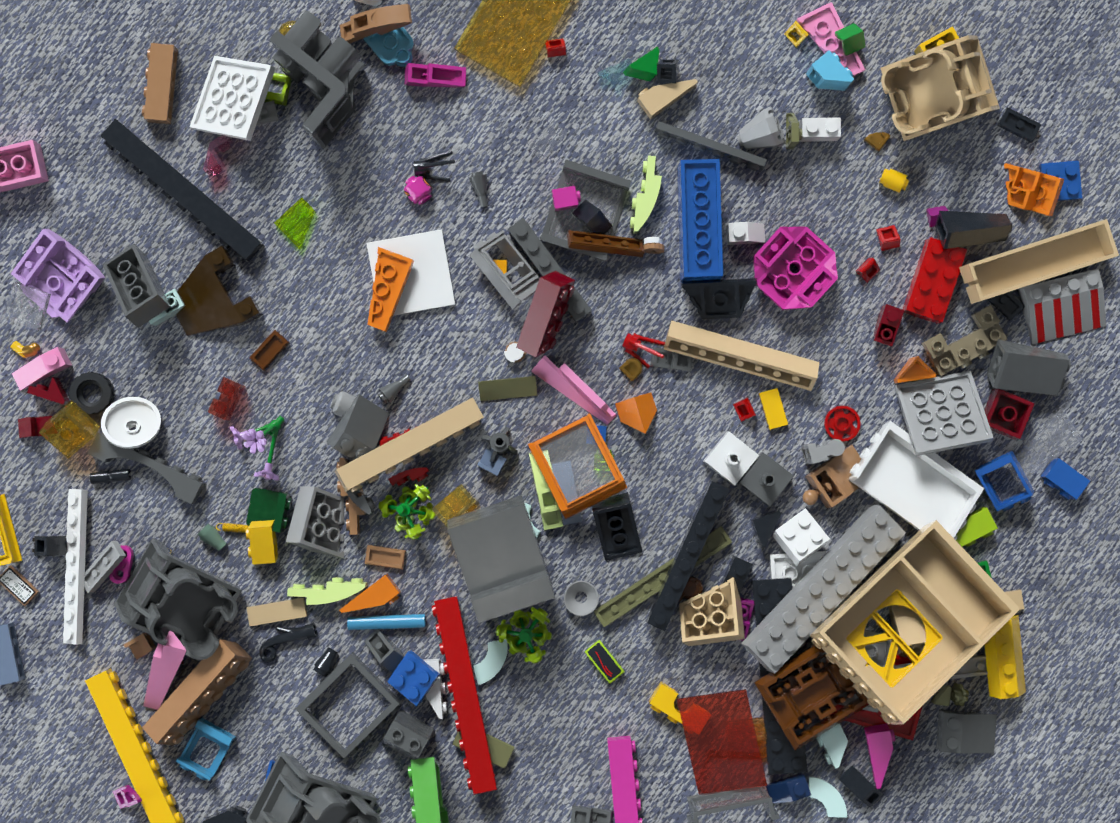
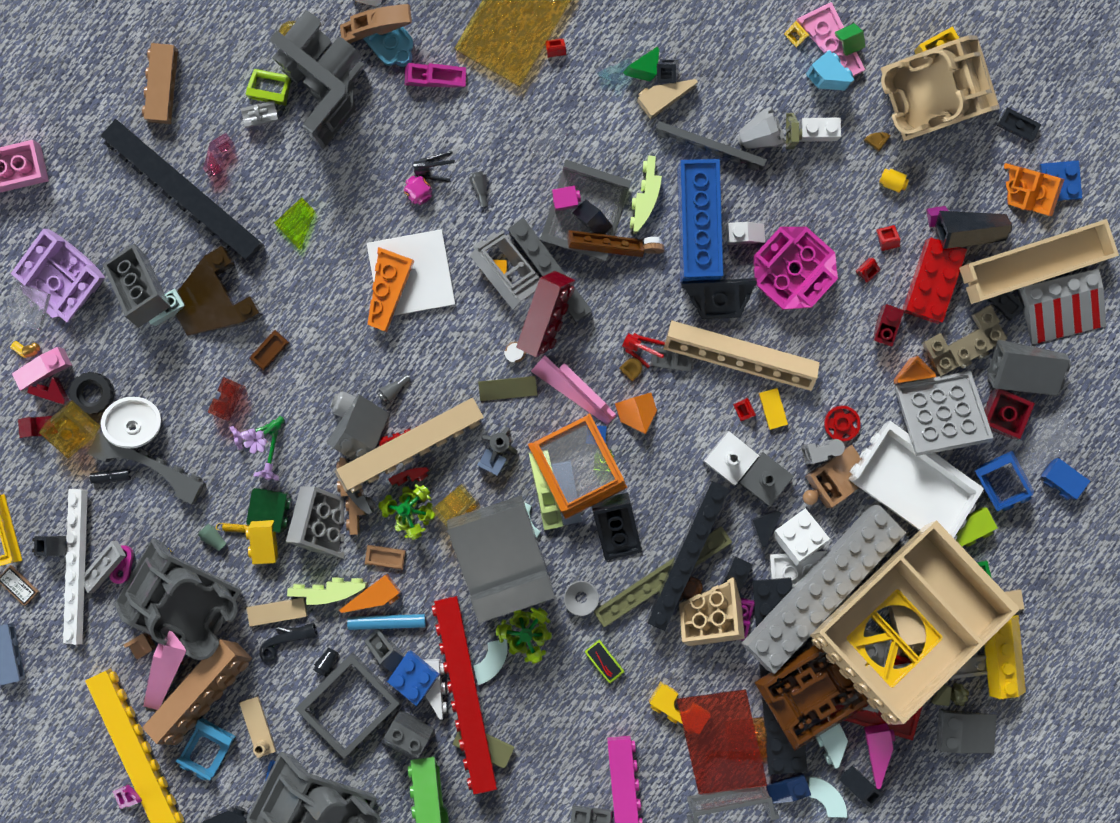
(232, 97): white plate -> none
(257, 727): none -> tan piece

